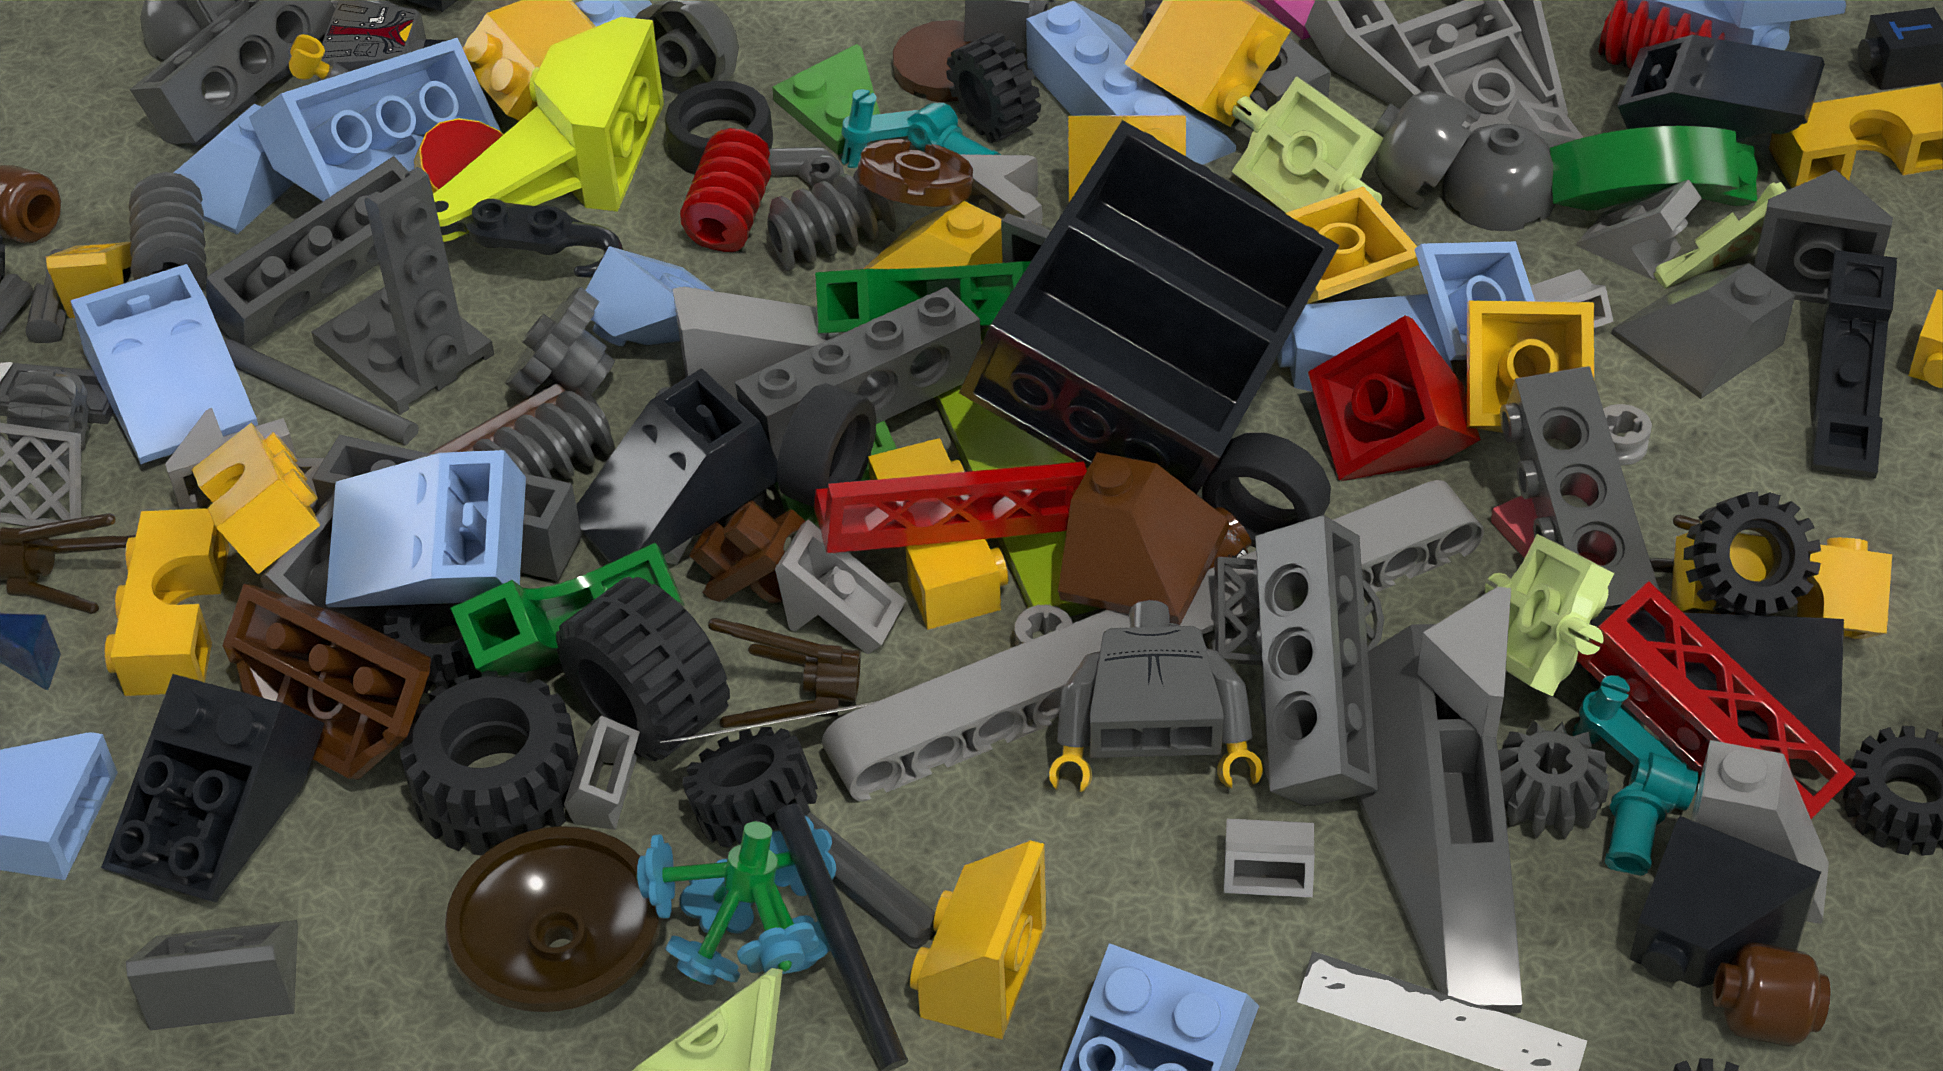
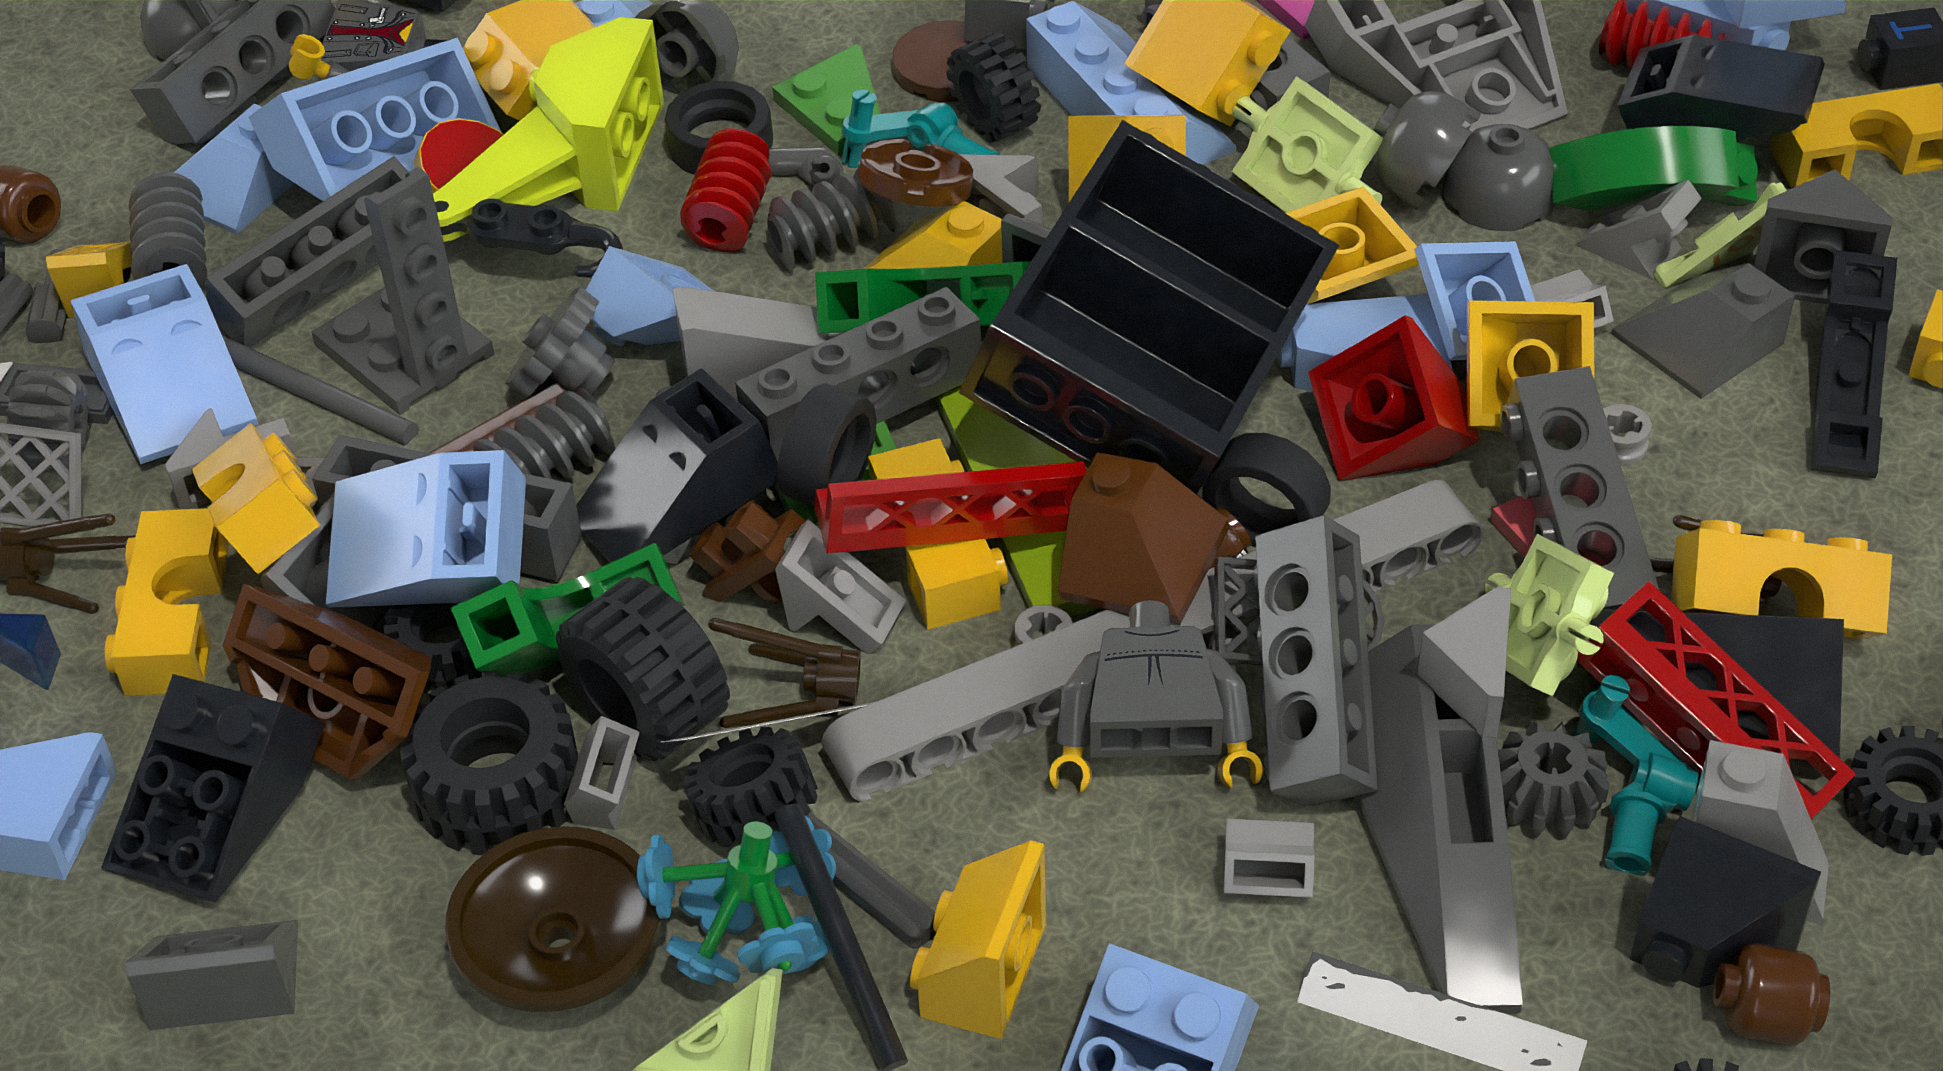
(1545, 121): light grey plate -> none
(1788, 544): black tyre -> none

